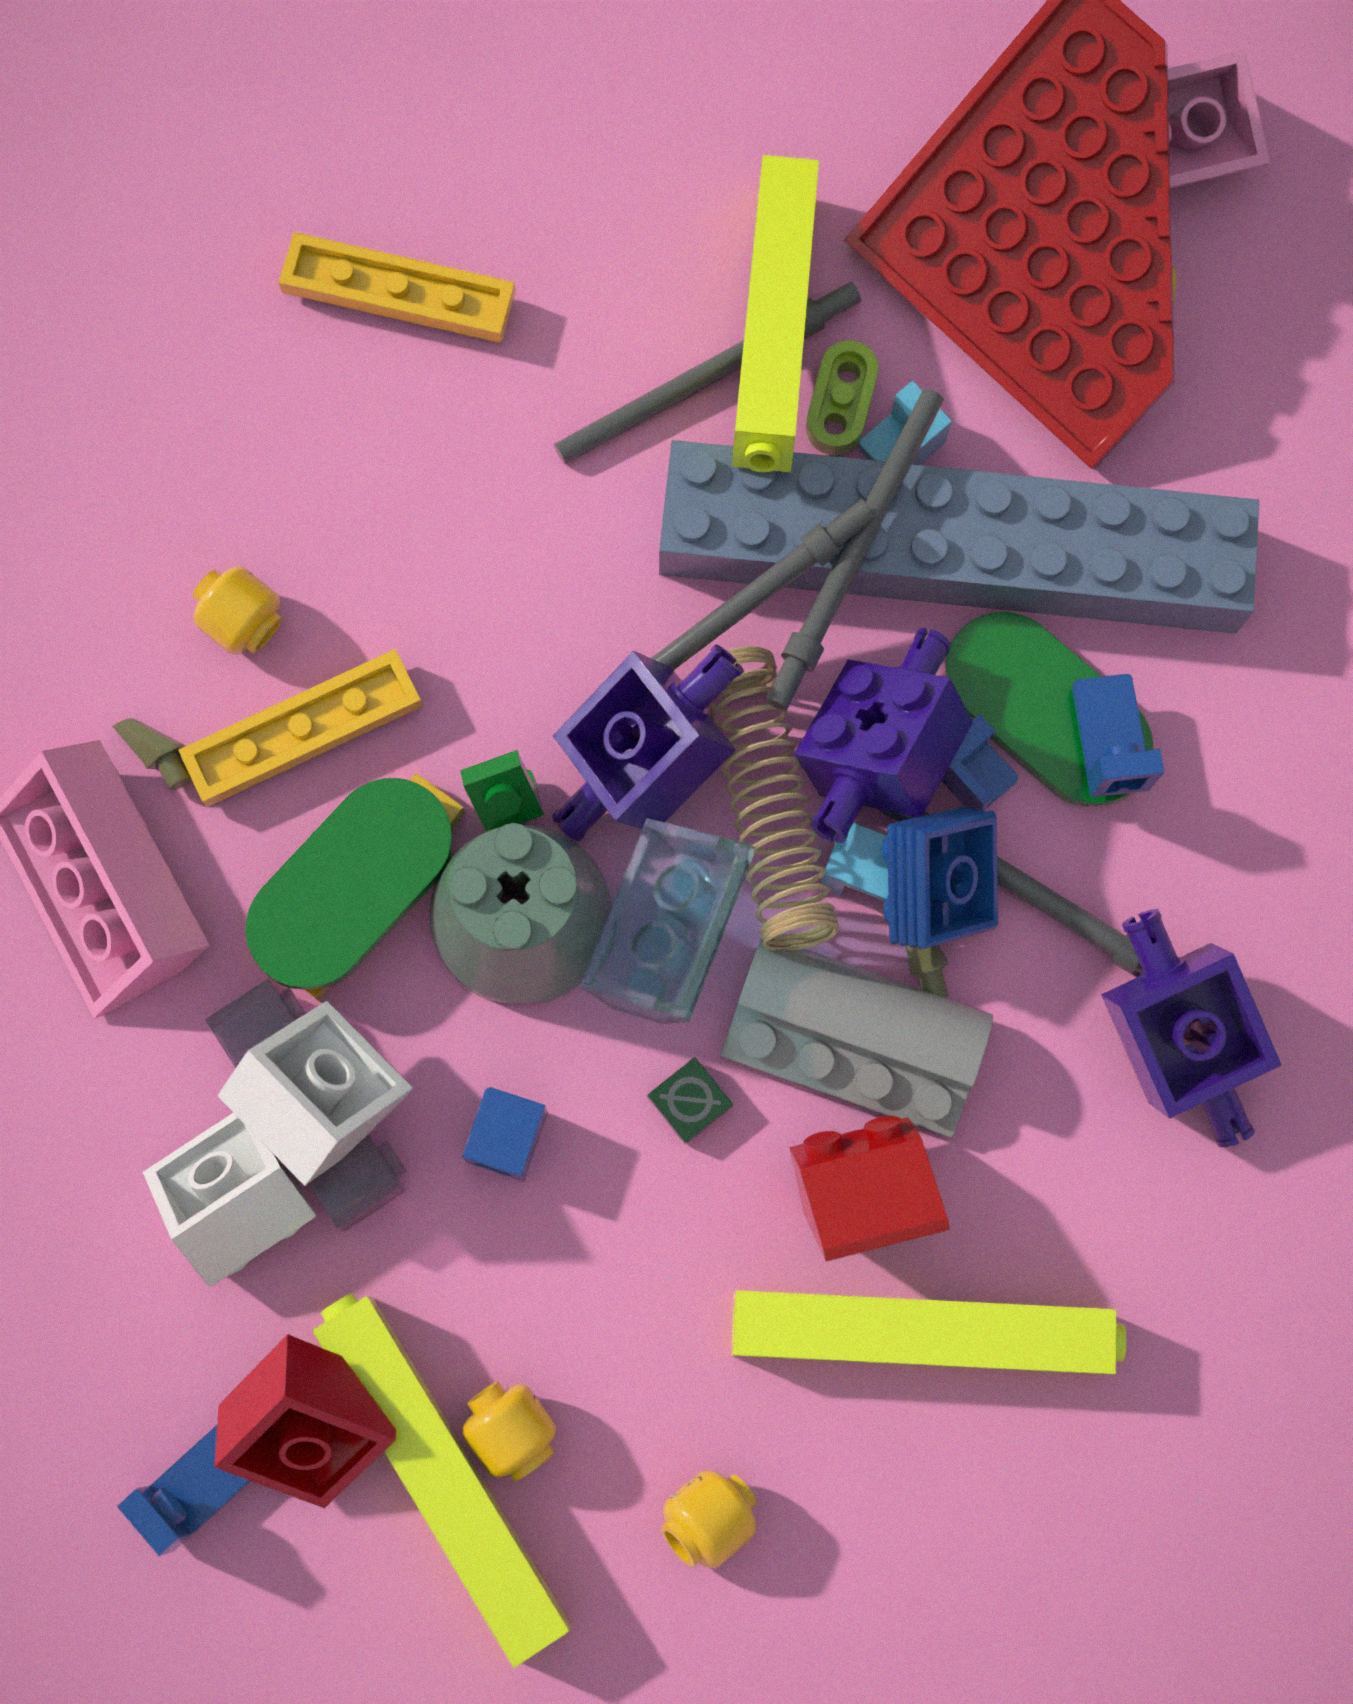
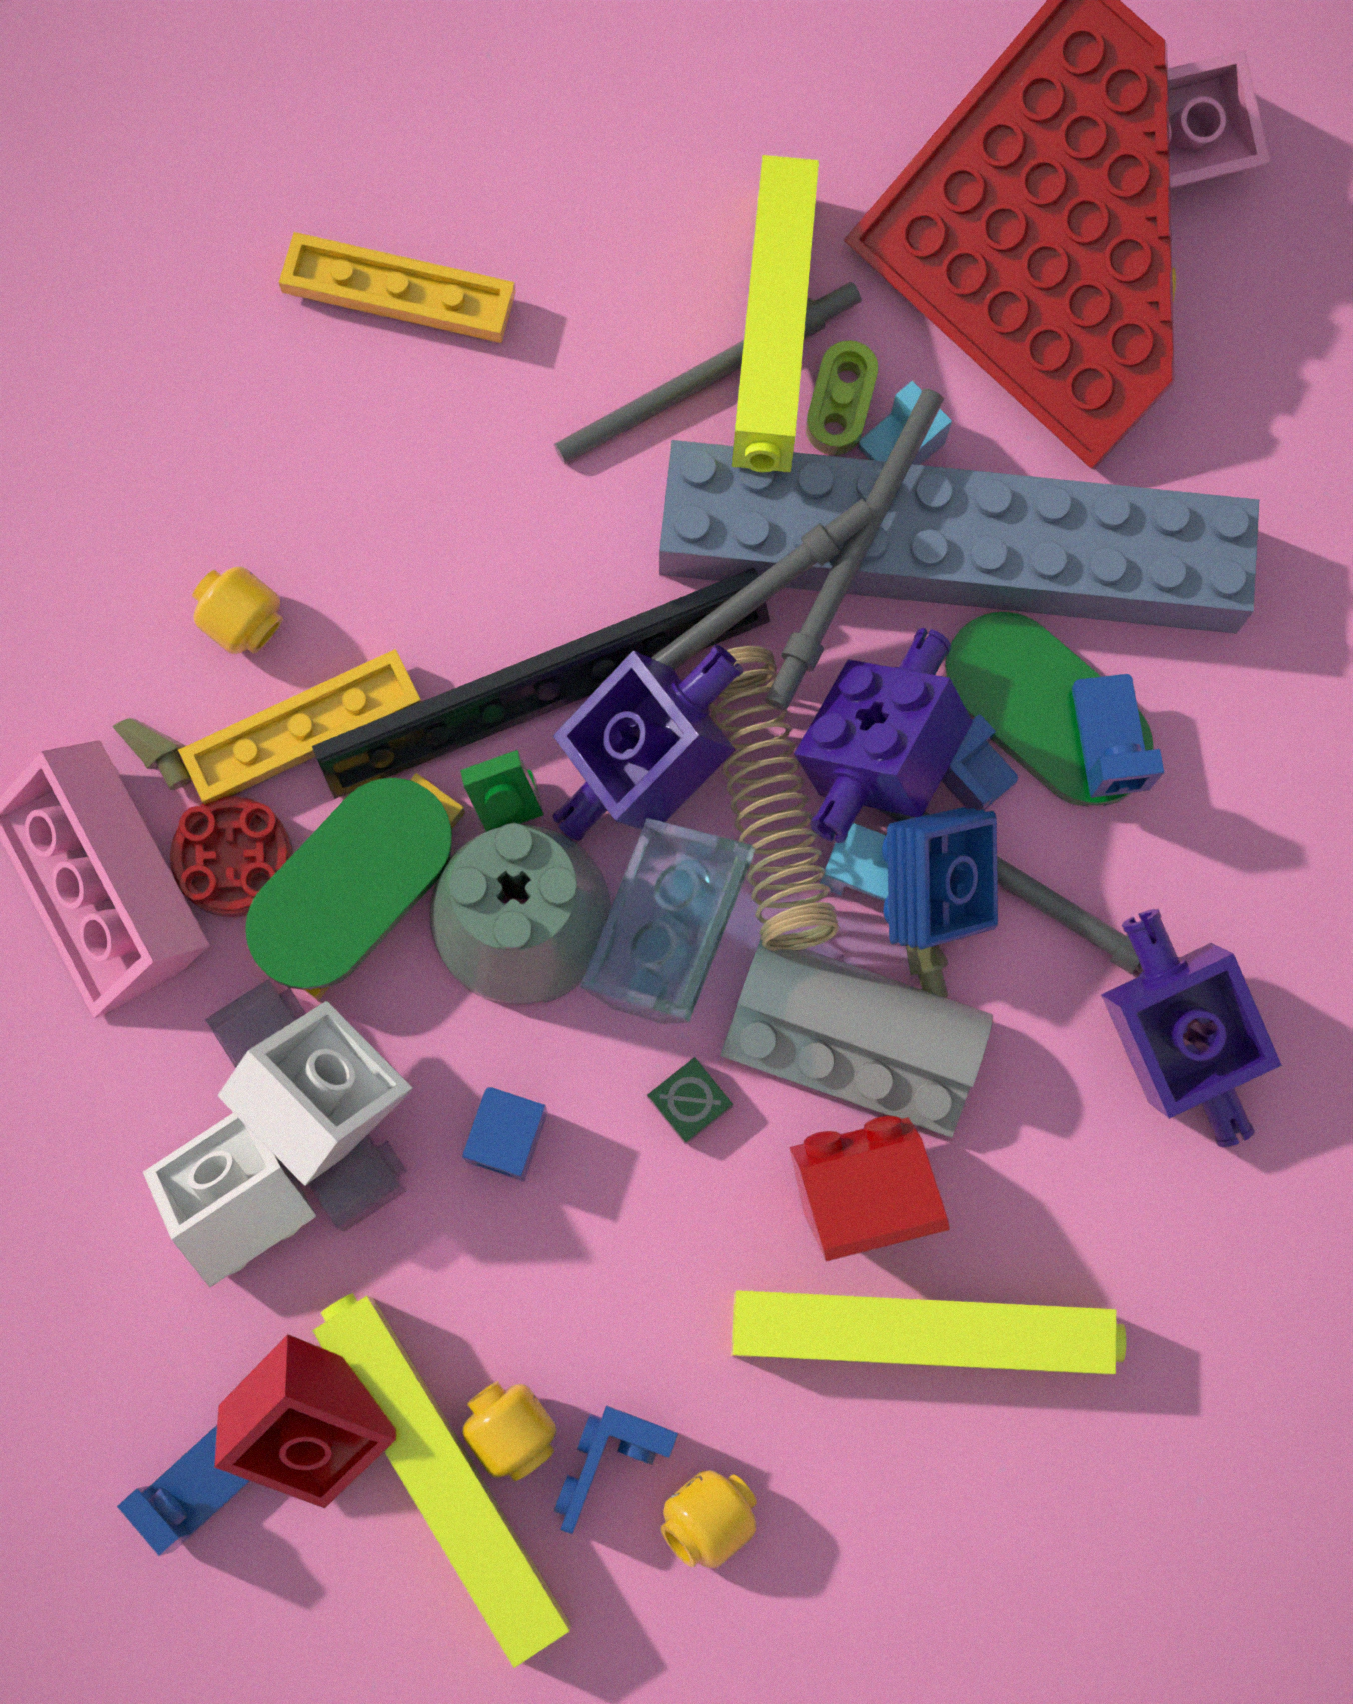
(227, 853): none -> red tile
(518, 691): none -> black tile
(638, 1440): none -> blue bracket

